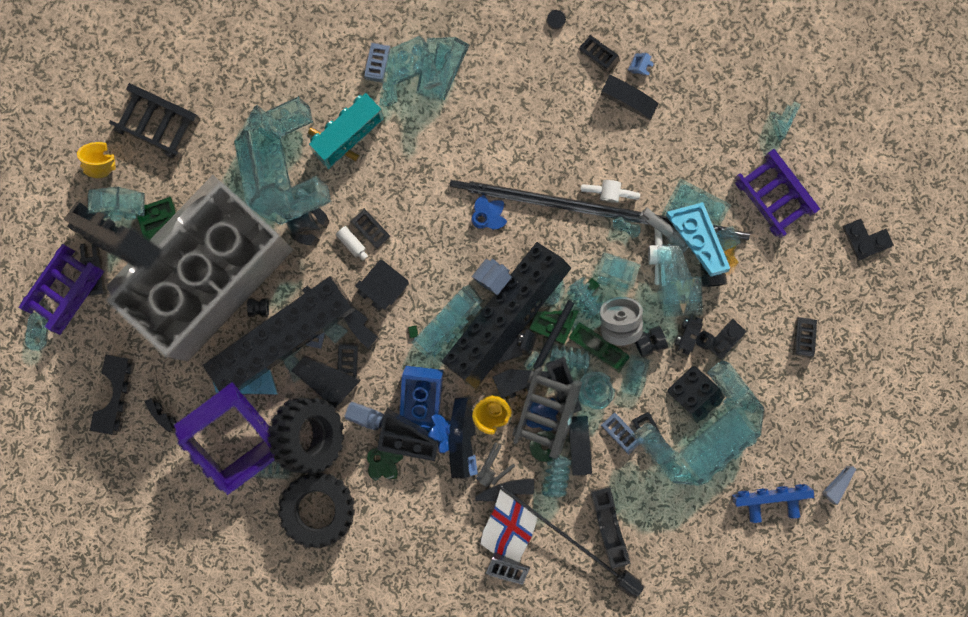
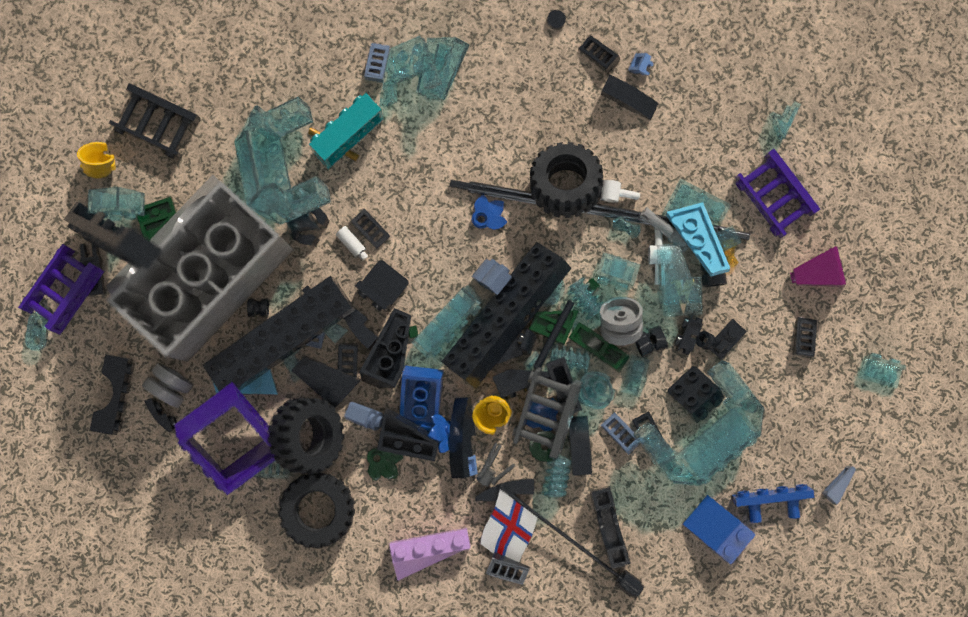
(169, 382): none -> light grey wheel
(388, 354): none -> black wedge
(420, 552): none -> lavender wedge
(563, 158): none -> black tyre
(719, 529): none -> blue slope
(820, 271): none -> magenta slope
(864, 244): black plate -> none
(881, 370): none -> clear light blue bracket

